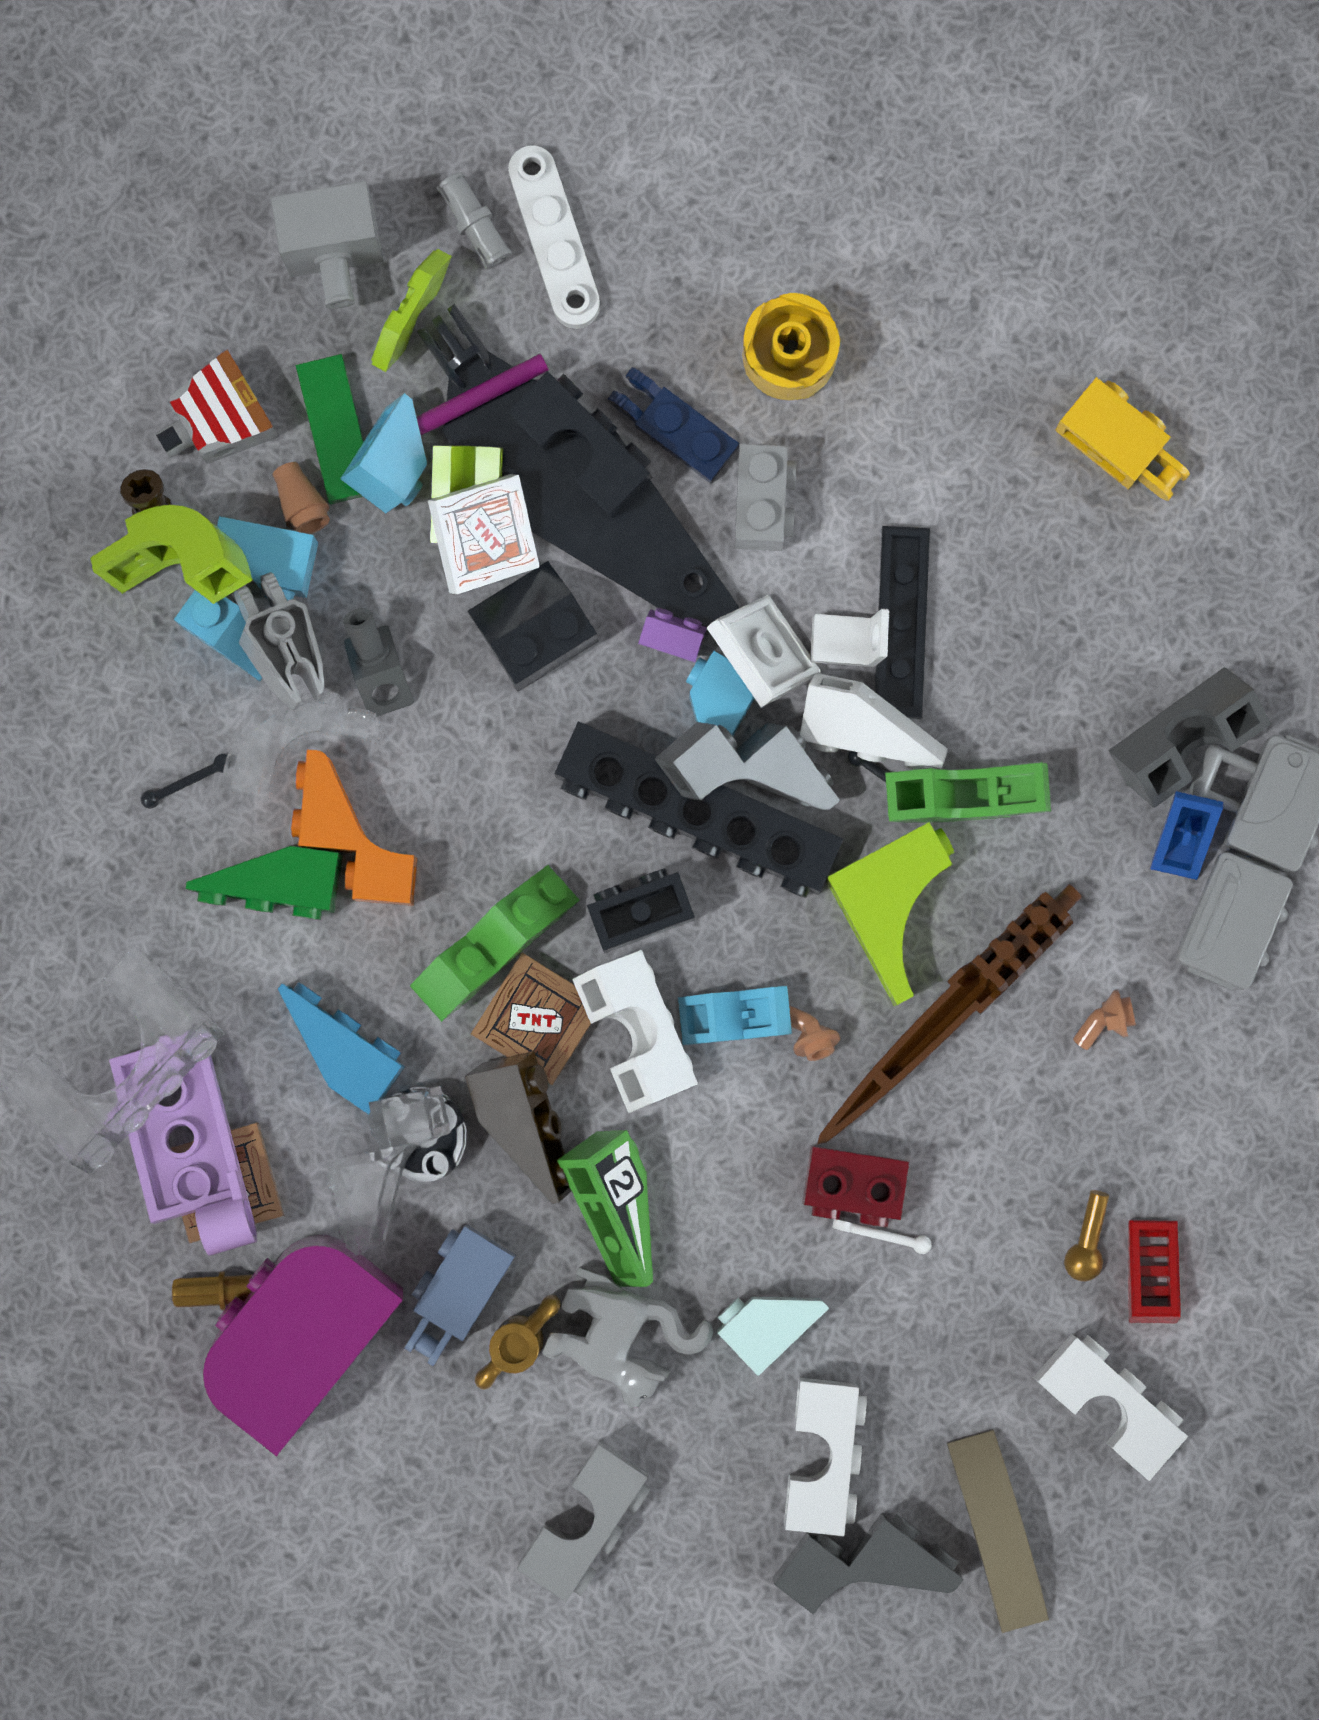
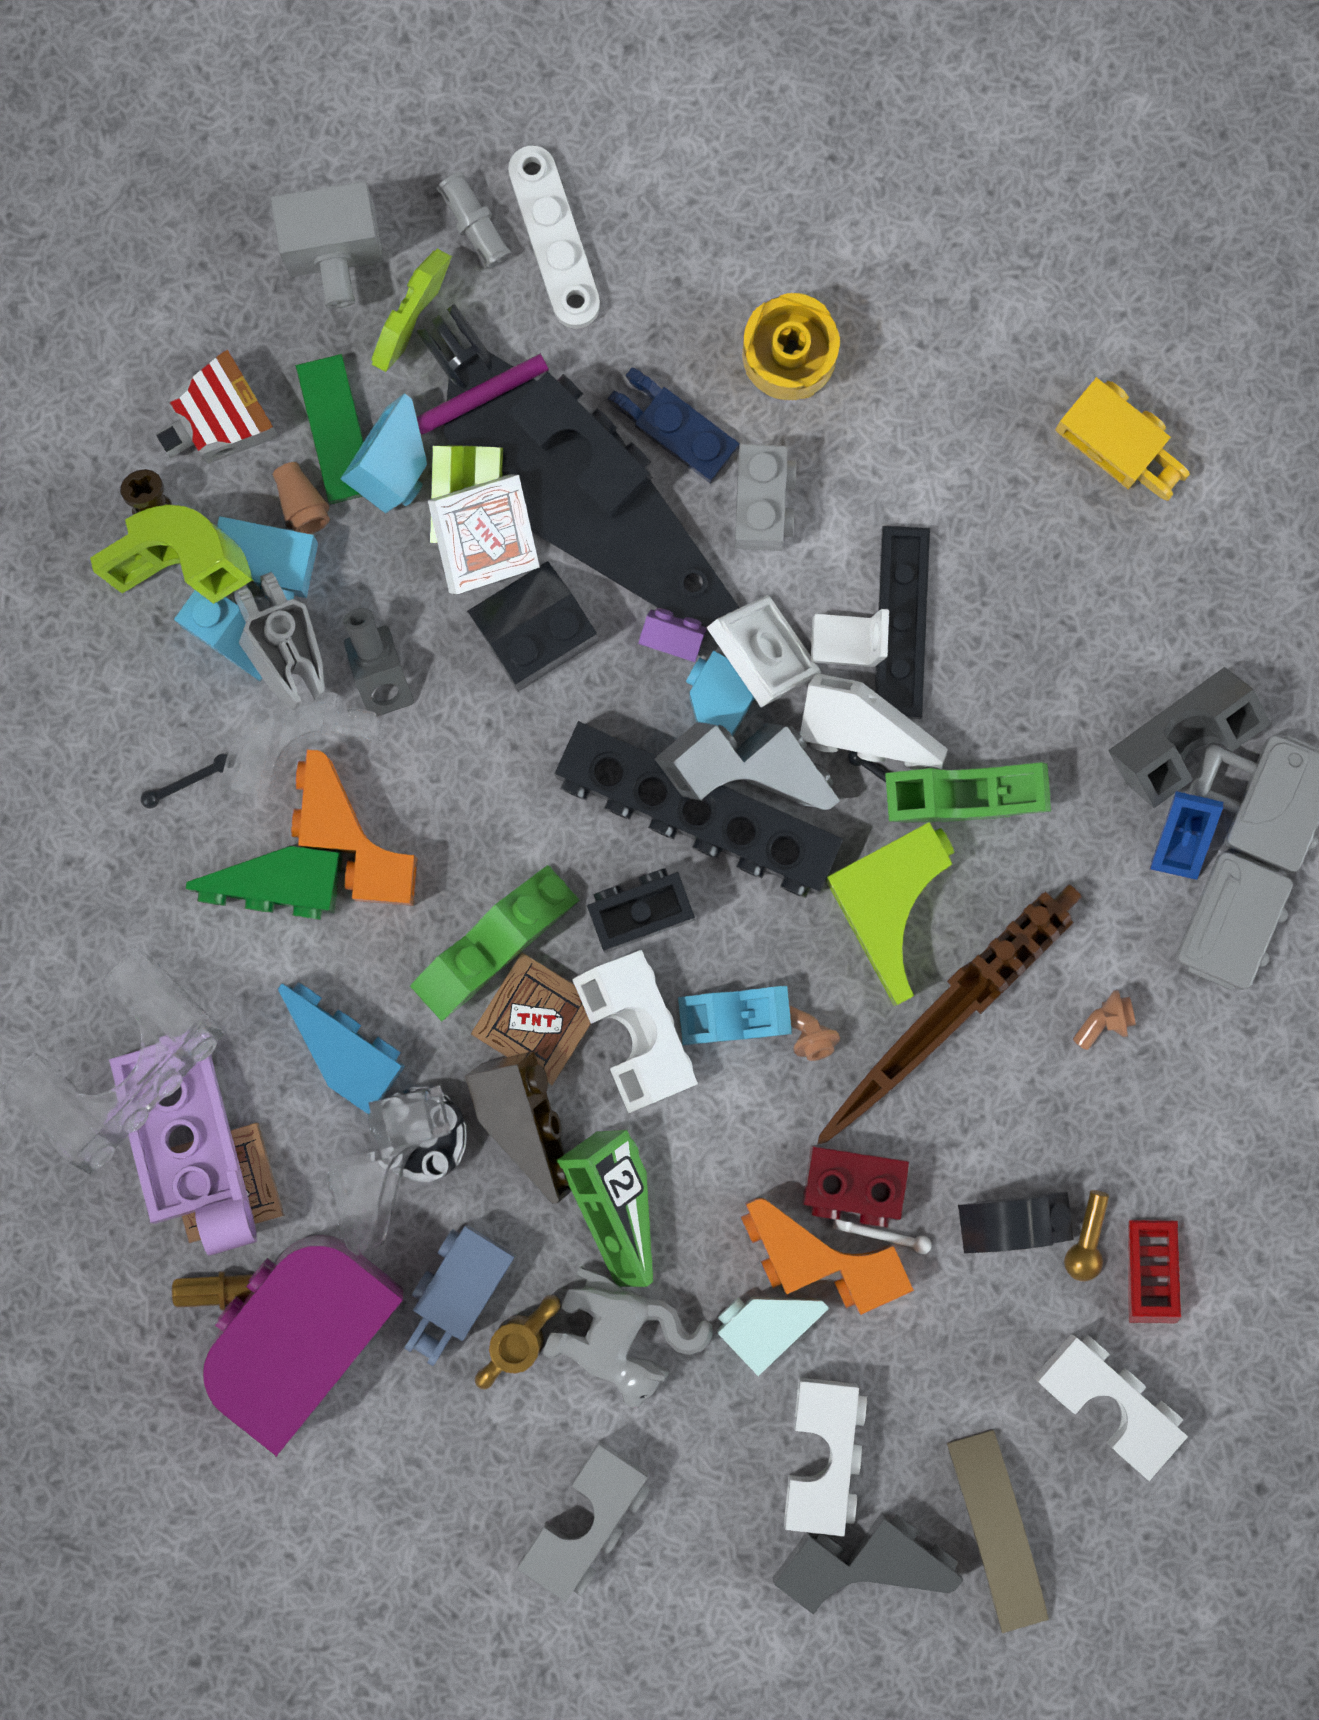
(802, 1258): none -> orange arch
(1015, 1223): none -> black brick

